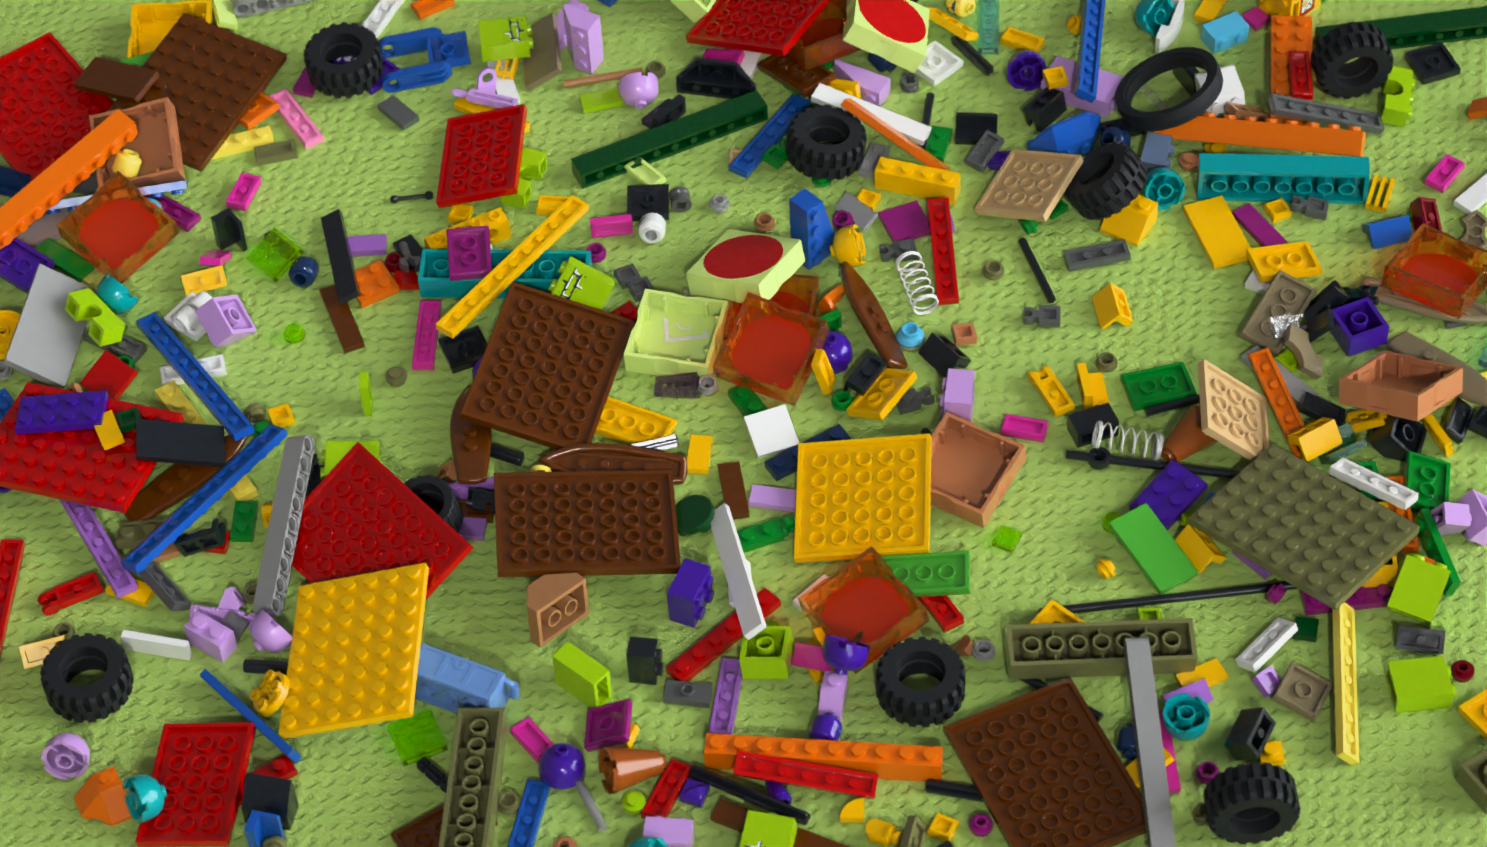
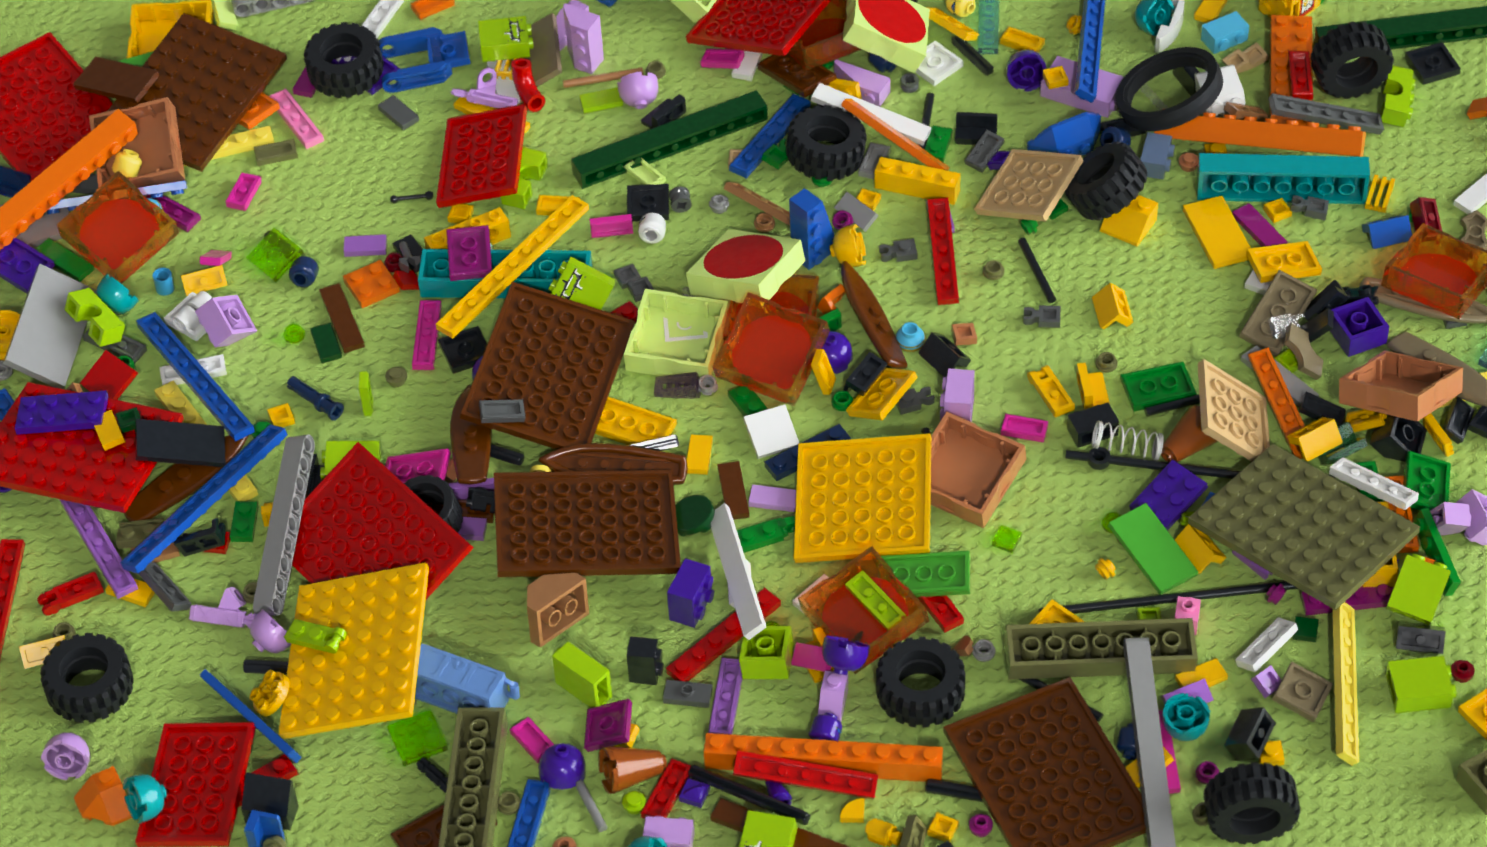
(156, 645): white tile -> none
(163, 281): none -> dark azure beam
(210, 636): lavender brick -> none
(228, 230): black panel -> none
(235, 623): flat silver tile -> none
(254, 412): olive plate -> none
(315, 636): none -> lime plate
(321, 402): none -> dark blue pin
(326, 343): none -> dark green tile
(340, 256): black tile -> none
(421, 463): none -> dark pink tile
(501, 411): none -> dark grey tile
(525, 85): none -> red cylinder
(598, 252): magenta plate -> none
(714, 79): black wedge -> none
(758, 201): none -> medium nougat tile
(875, 600): none -> lime plate
(905, 222): magenta tile -> none
(925, 296): white piece -> none
(1045, 108): black hinge -> none
(1096, 255): dark grey plate -> none
(1164, 187): teal cylinder -> none
(1188, 608): none -> bright pink brick
(1247, 59): none -> tan slope
(1256, 18): dark pink tile -> none
(1444, 173): dark pink plate -> none

